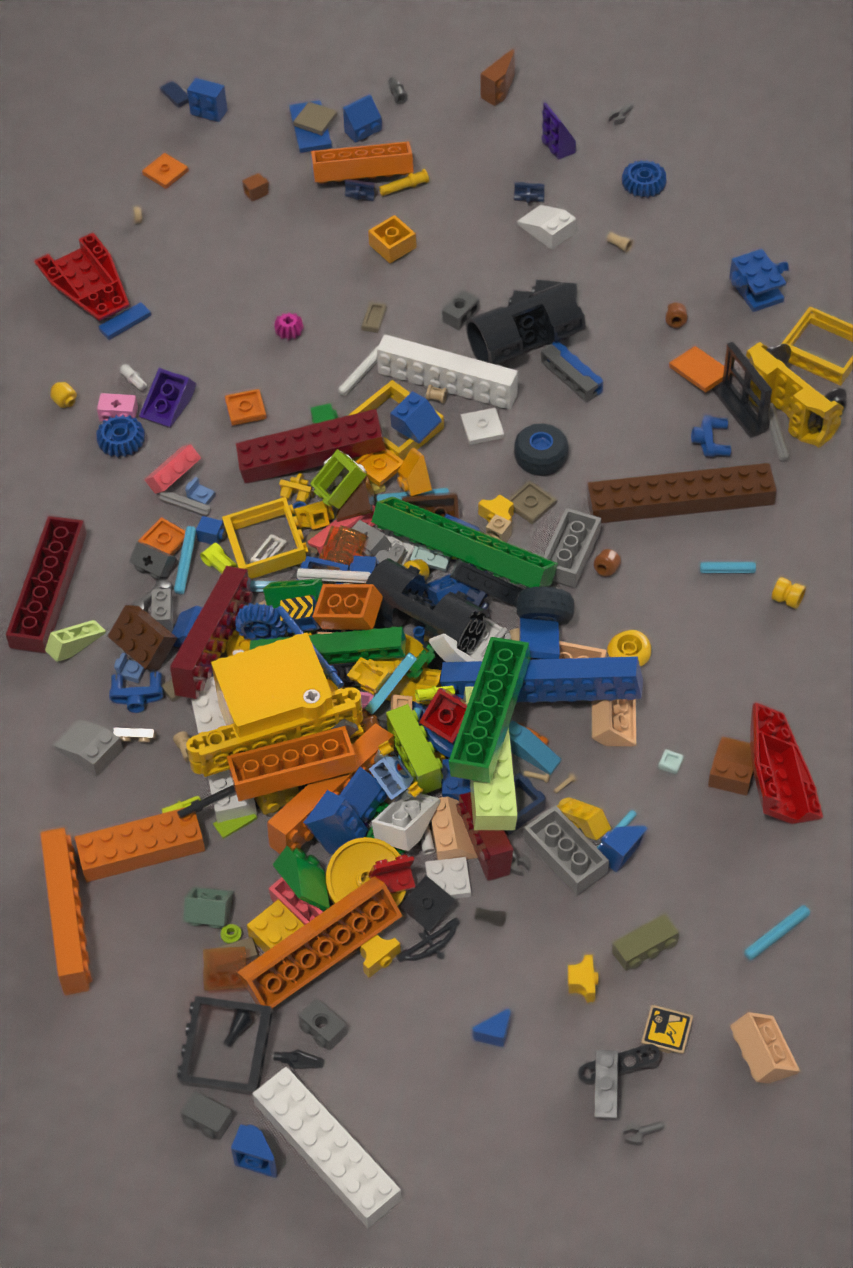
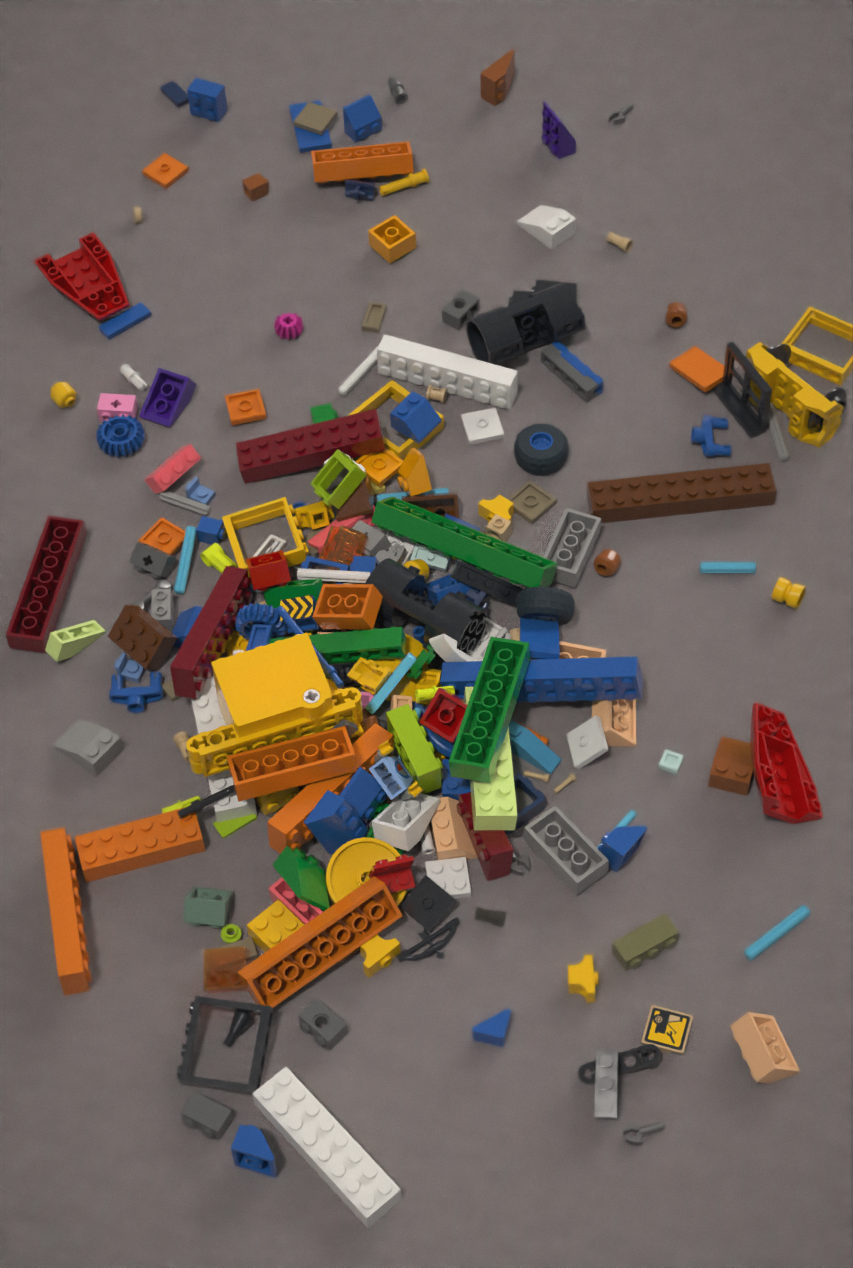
(143, 735): plate -> none
(259, 636): none -> blue tile
(268, 570): none -> red brick
(298, 486): yellow hips -> none
(299, 1059): black piece -> none
(529, 191): dark blue hips -> none
(585, 816): yellow arch -> none
(587, 742): none -> white plate
(630, 644): yellow hat -> none
(644, 178): blue gear -> none
(758, 279): blue torso -> none

